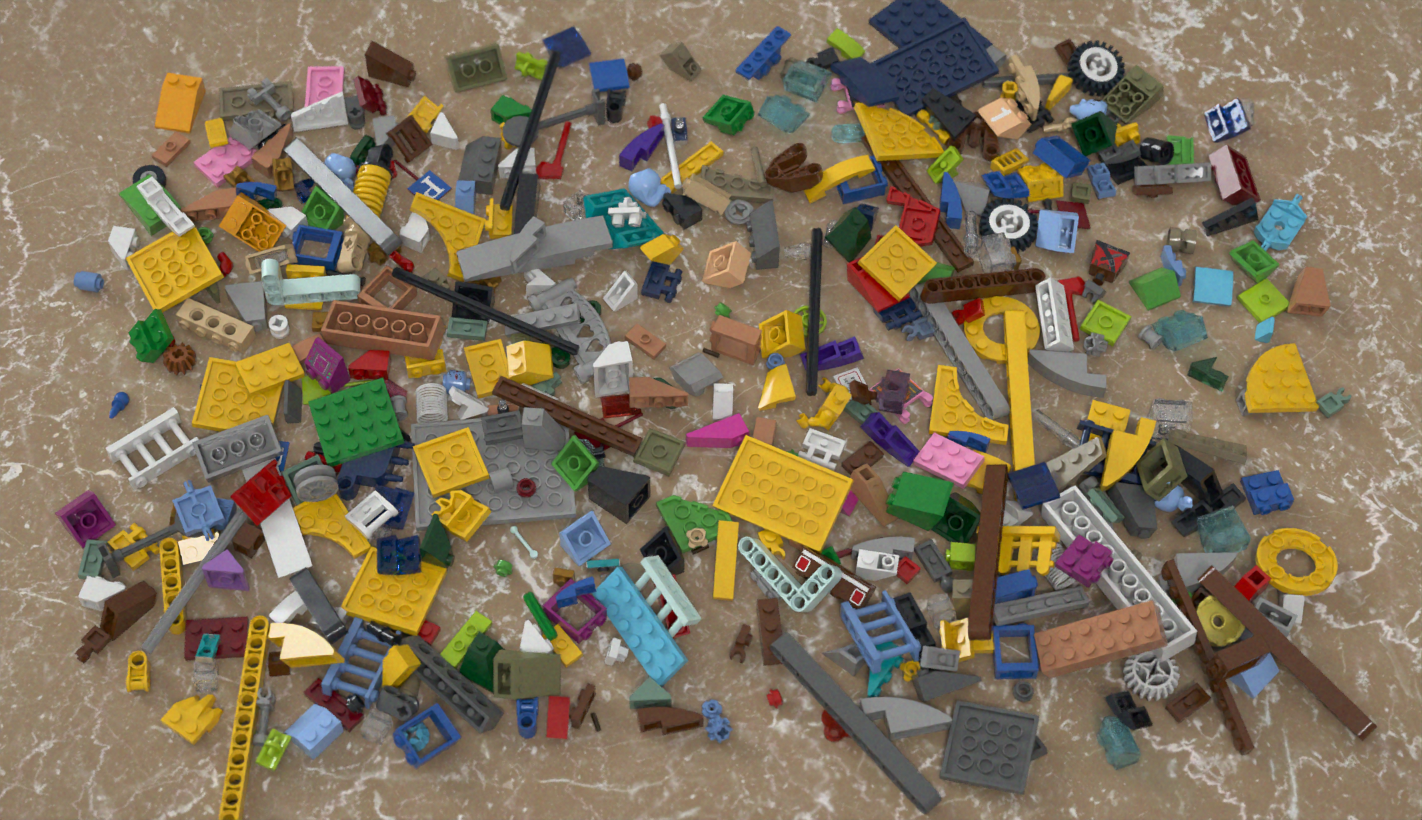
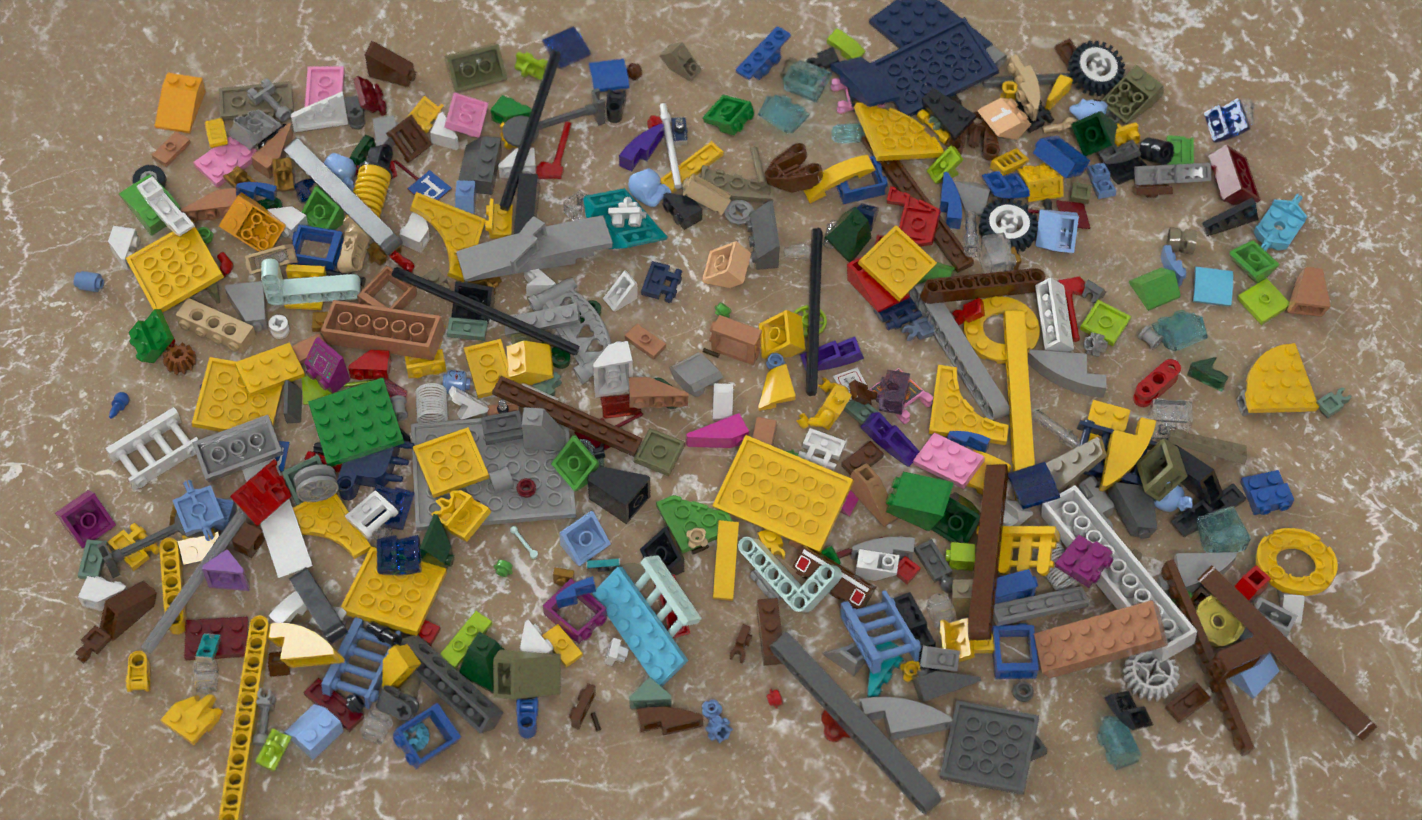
(466, 115): none -> bright pink plate
(540, 616): green axle -> none
(557, 717): red slope -> none
(663, 249): yellow slope -> none
(1100, 500): sand green plate -> none
(1107, 262): torso -> none
(1149, 390): none -> red piece
(1265, 330): medium azure slope -> none

